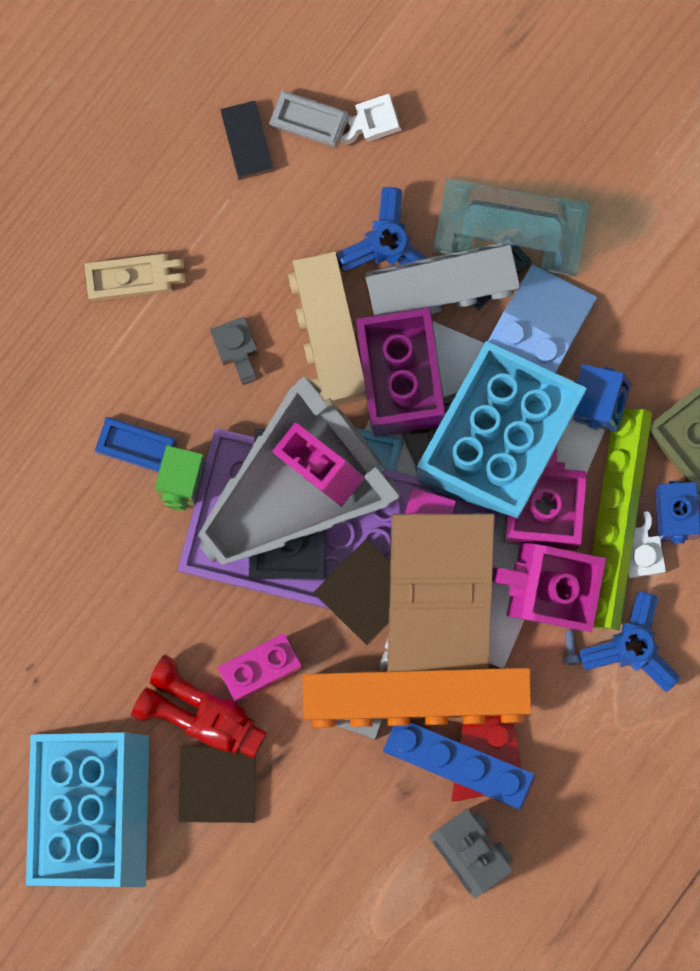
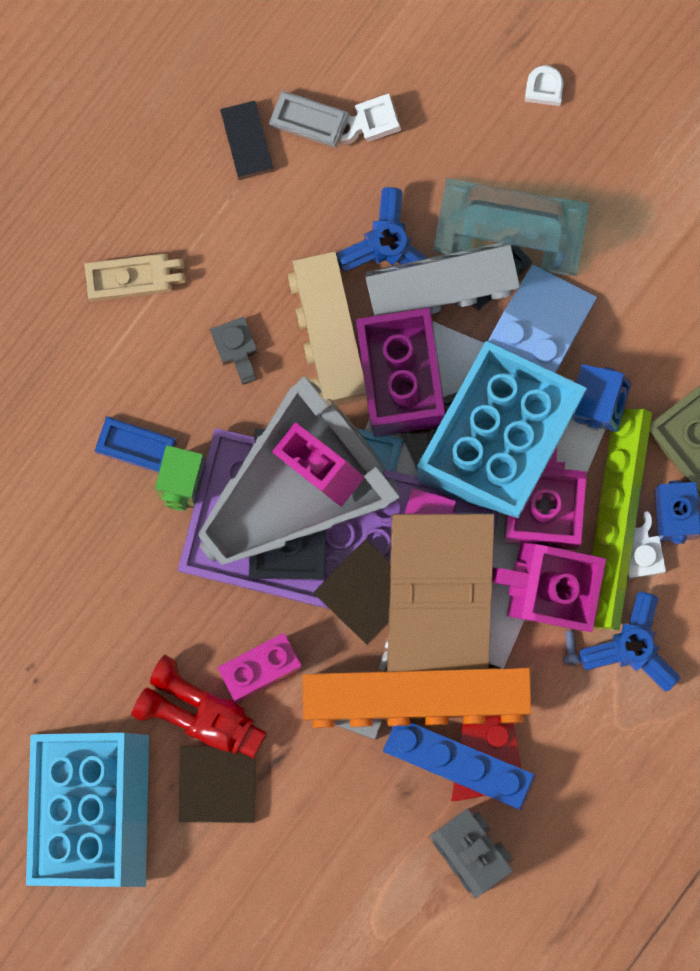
(544, 86): none -> white tile

